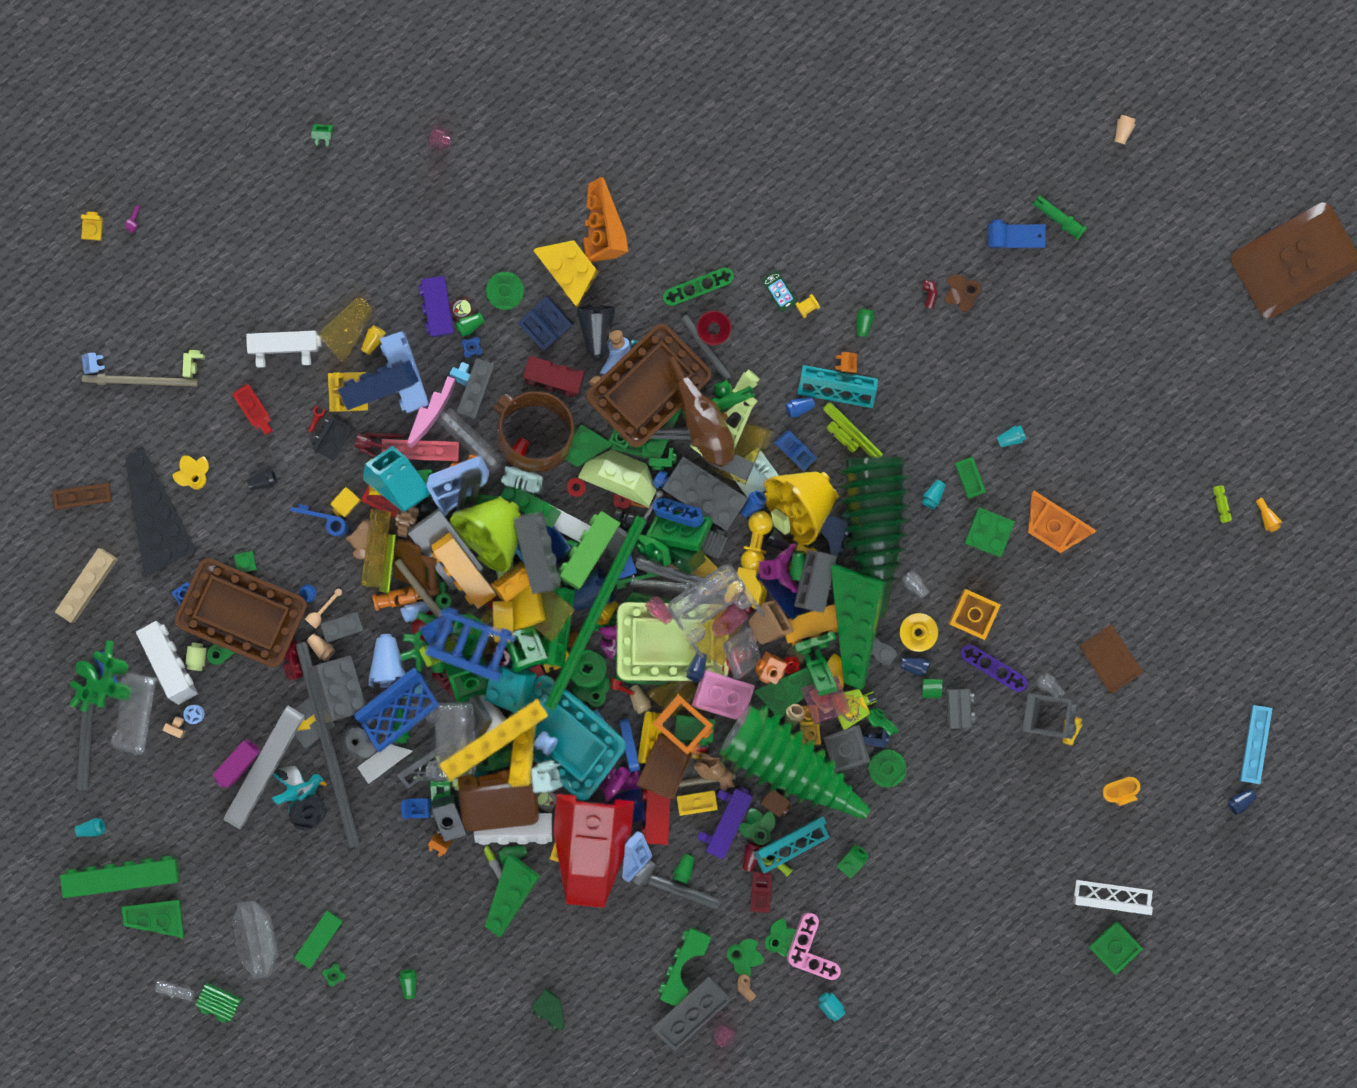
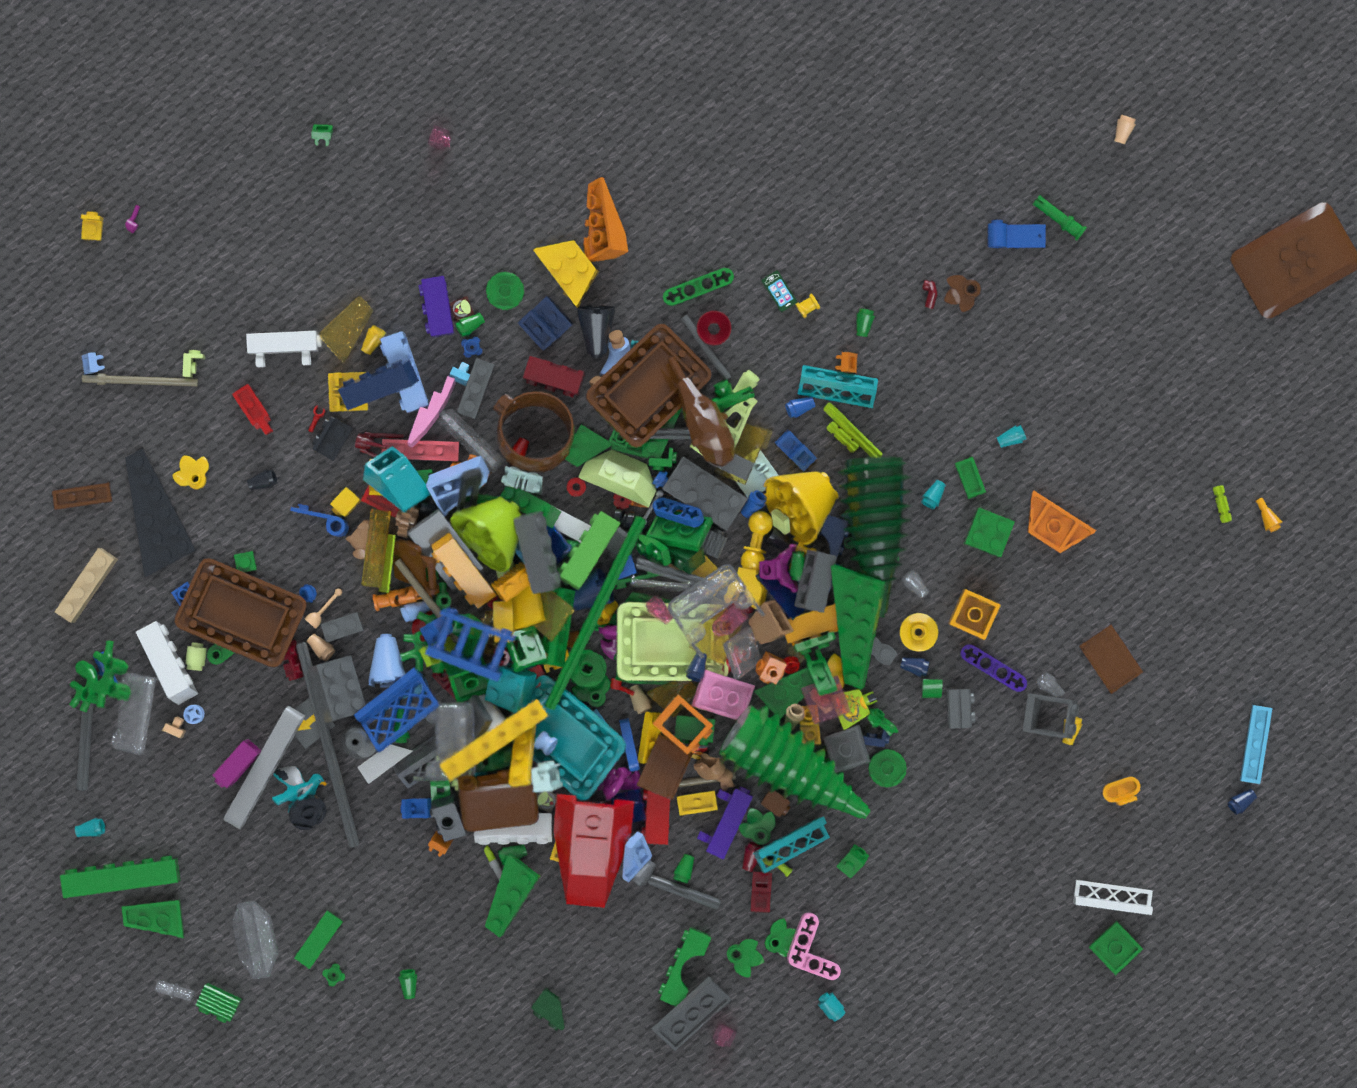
(744, 987): medium nougat arm -> none

